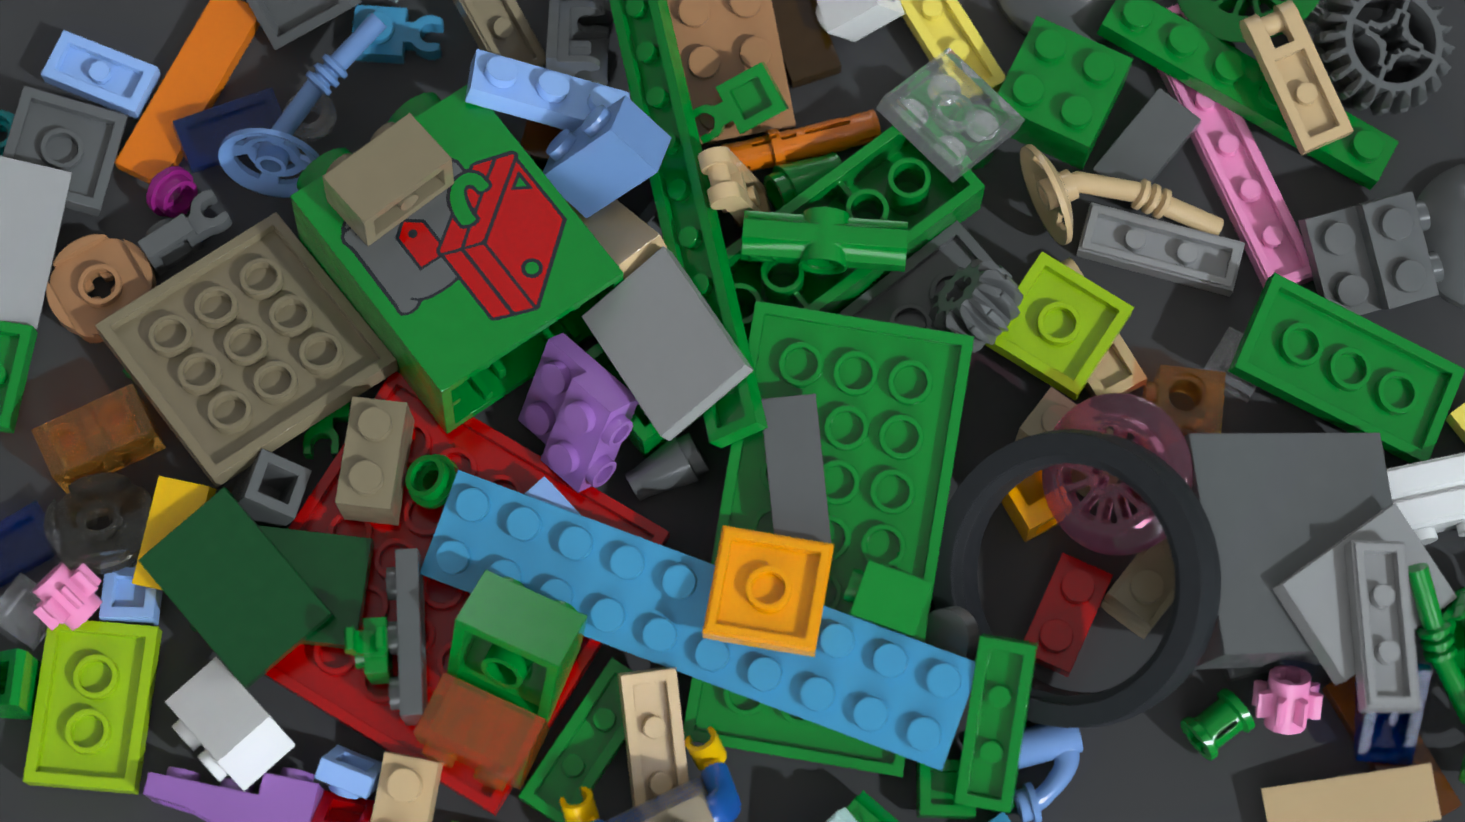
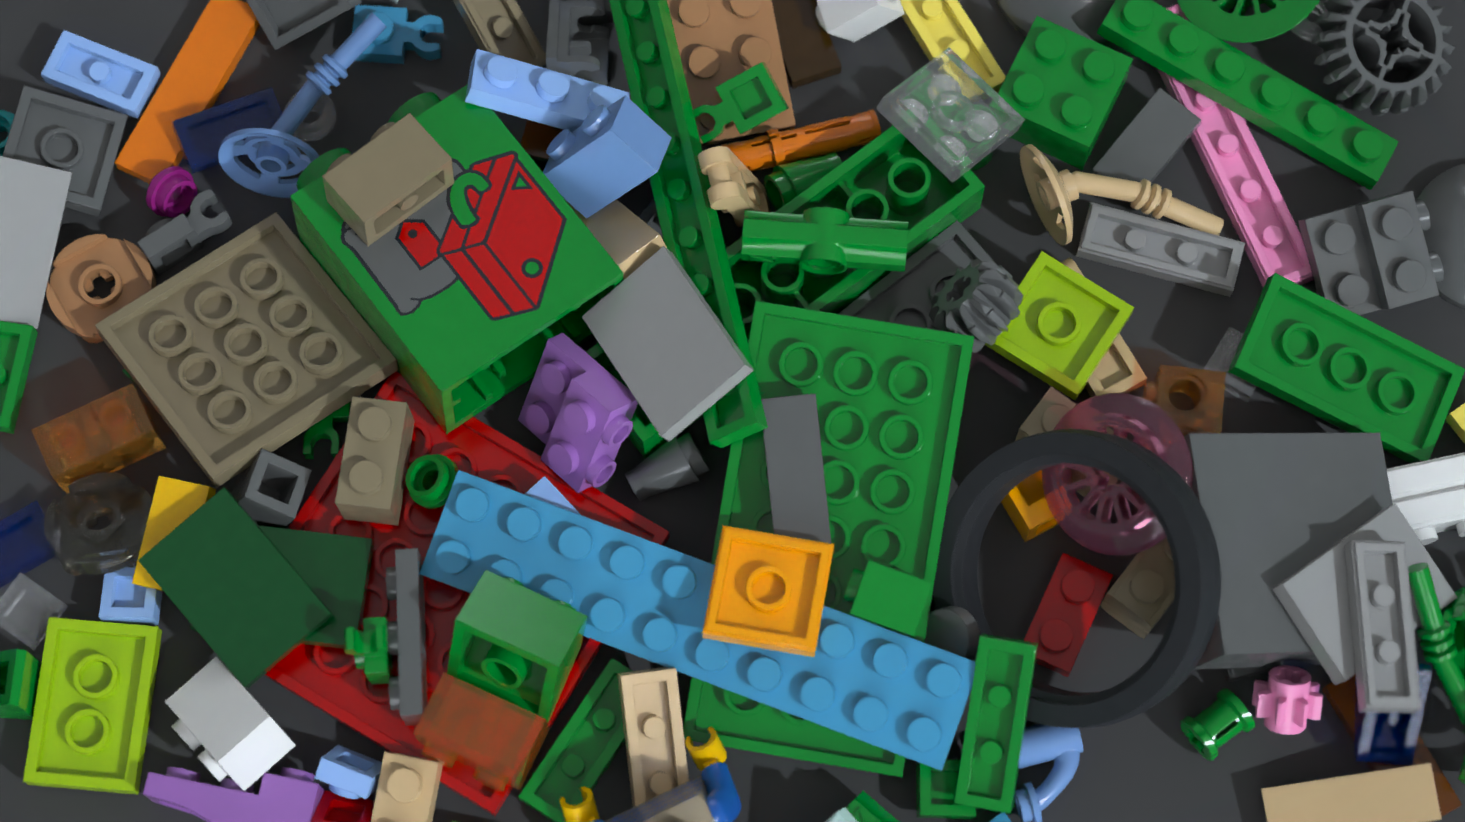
(67, 596): bright pink gear -> none
(1297, 78): tan plate -> none

